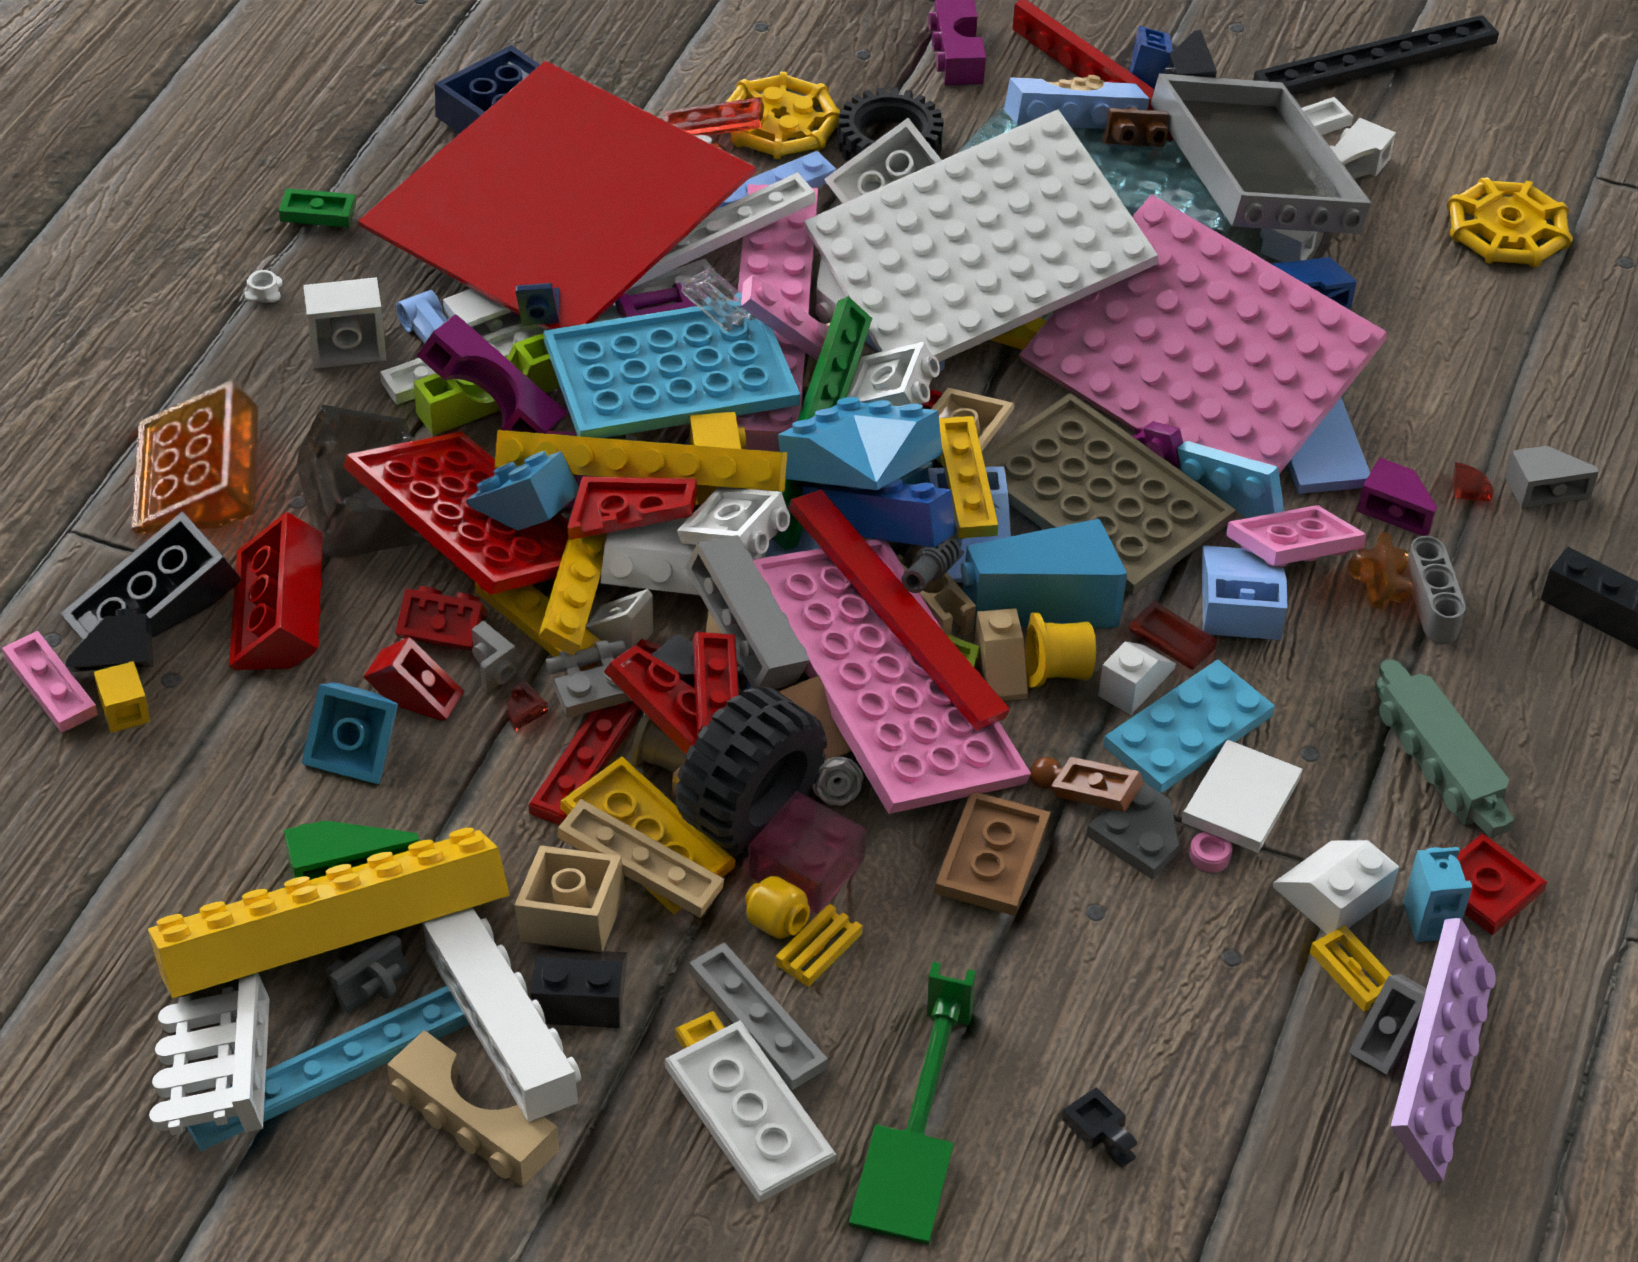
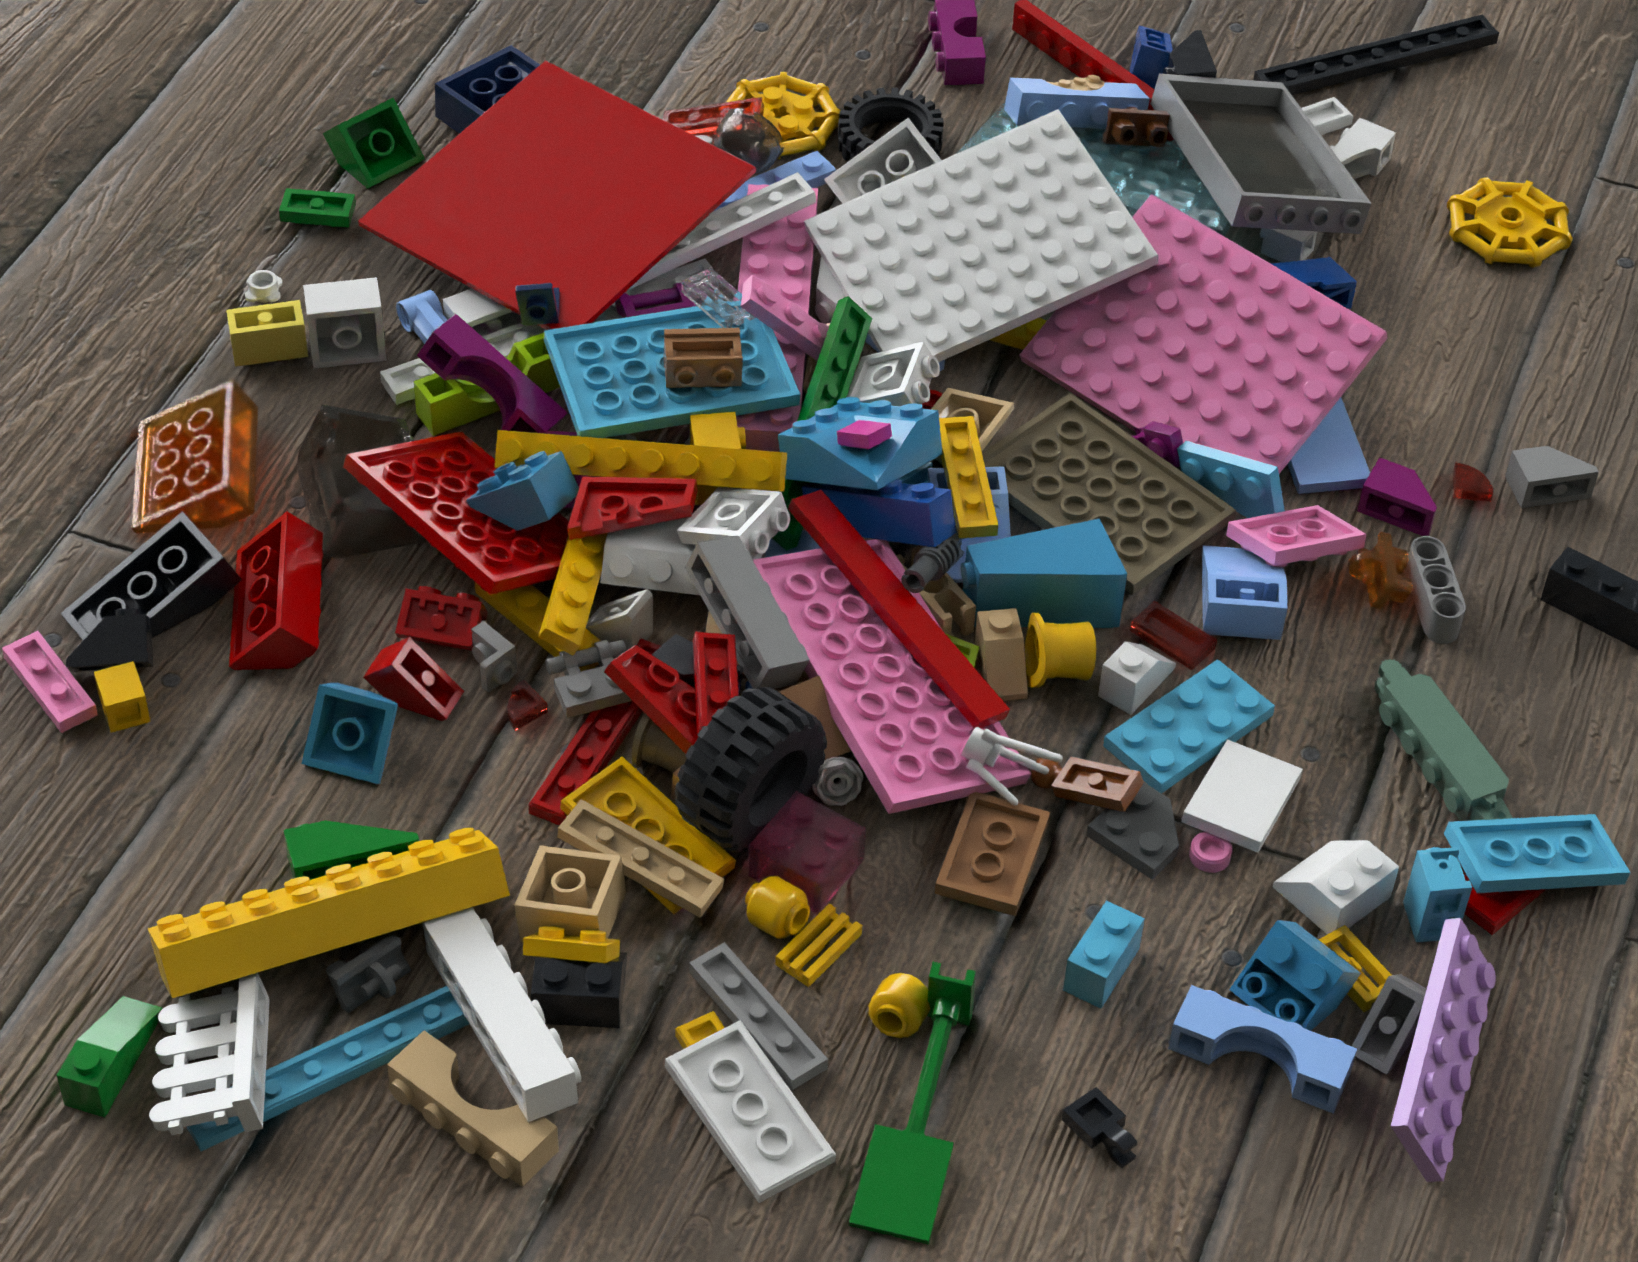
(106, 1056): none -> green slope
(267, 333): none -> light yellow brick
(374, 144): none -> green slope
(589, 946): none -> yellow plate
(702, 357): none -> medium nougat hinge
(749, 139): none -> clear smoke cylinder
(864, 434): none -> dark pink tile
(899, 1005): none -> yellow head
(986, 747): none -> white plant
(1103, 954): none -> medium azure brick
(1217, 1026): none -> light blue arch
(1295, 977): none -> dark azure slope
(1536, 853): none -> medium azure plate

